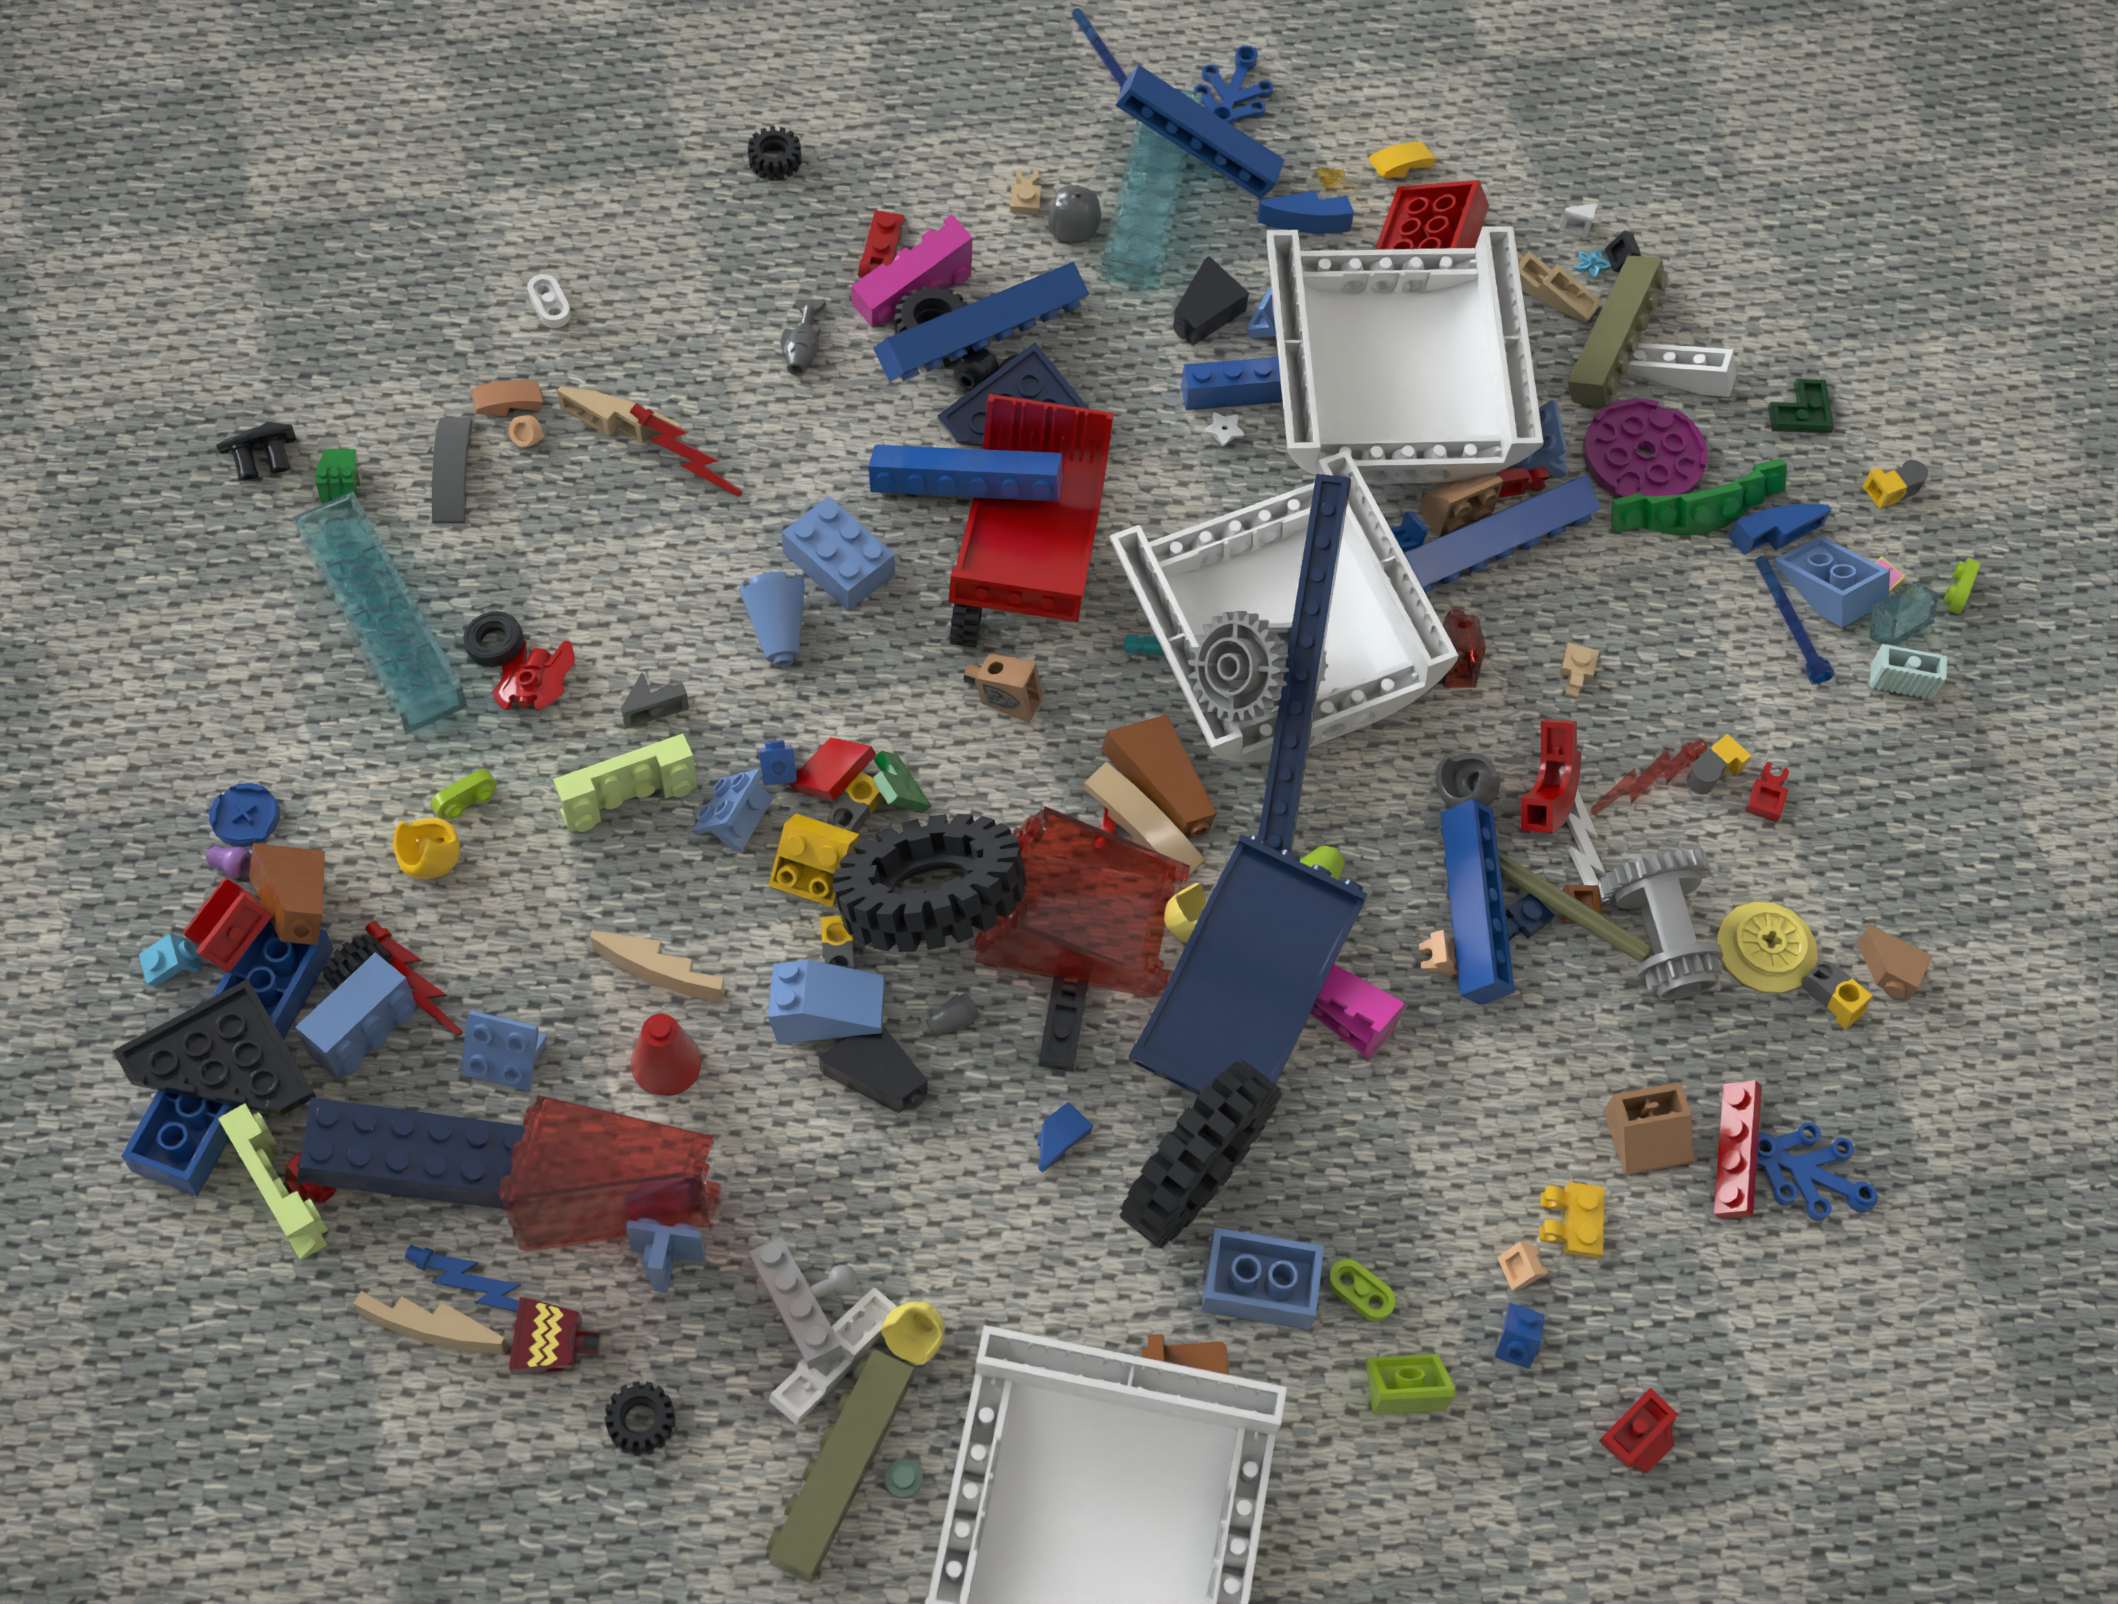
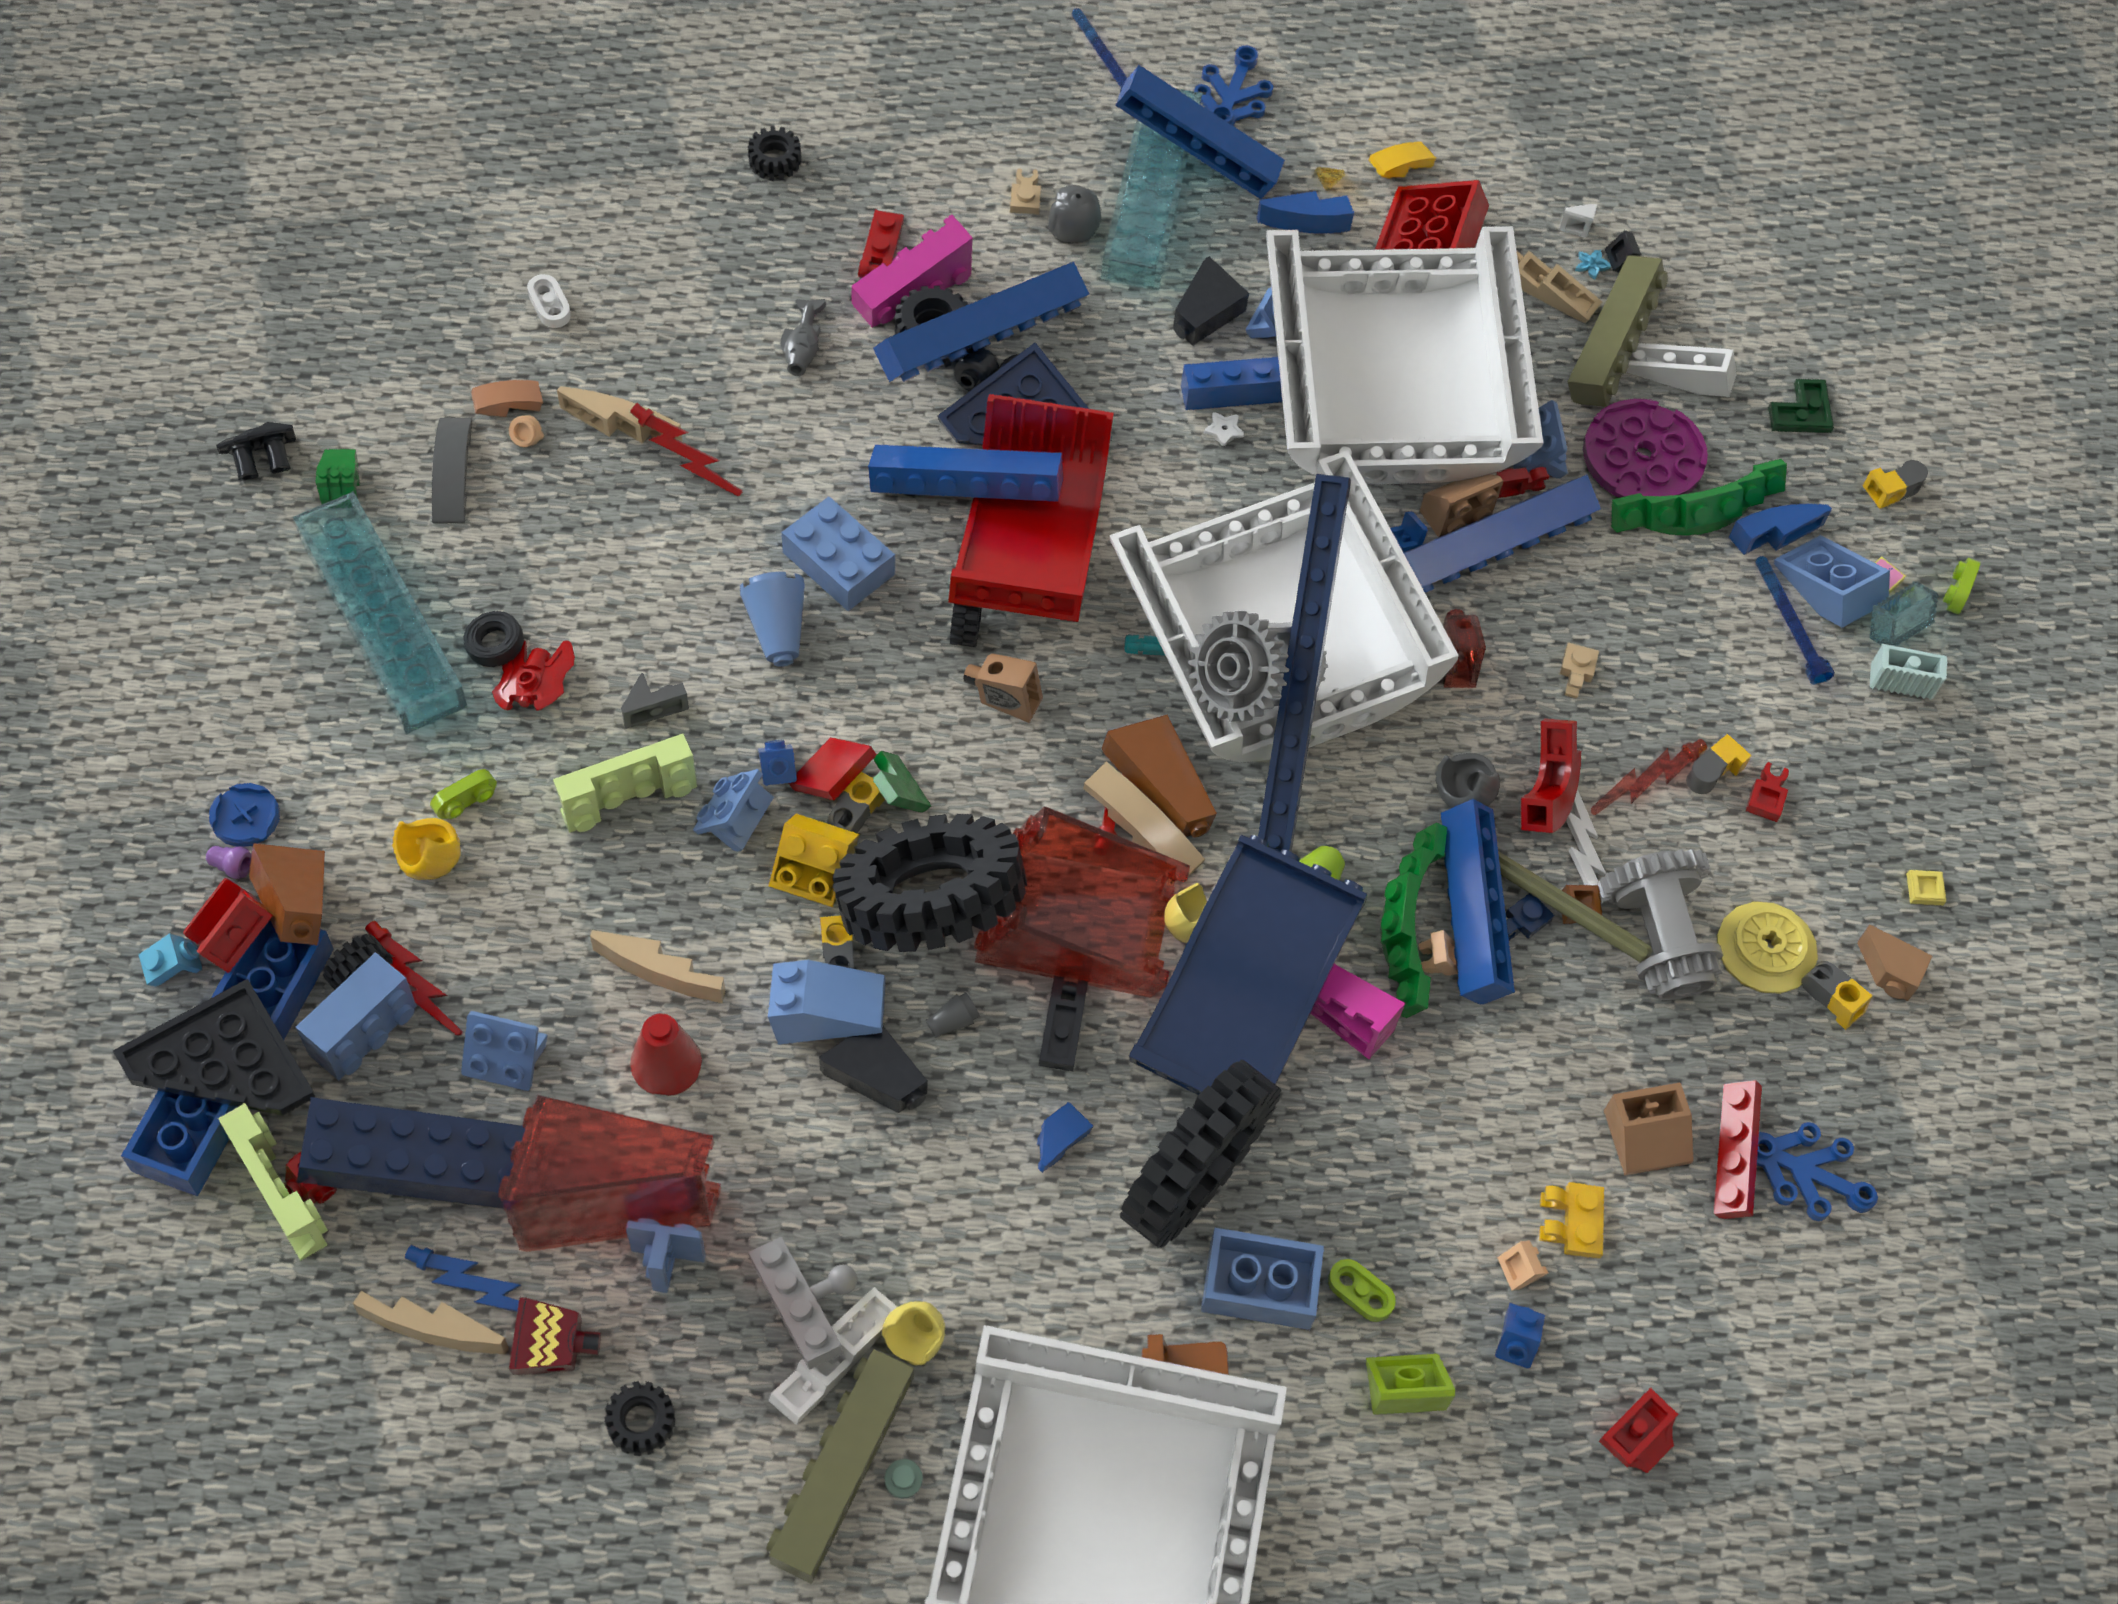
(1398, 920): none -> green piece
(1926, 887): none -> light yellow tile

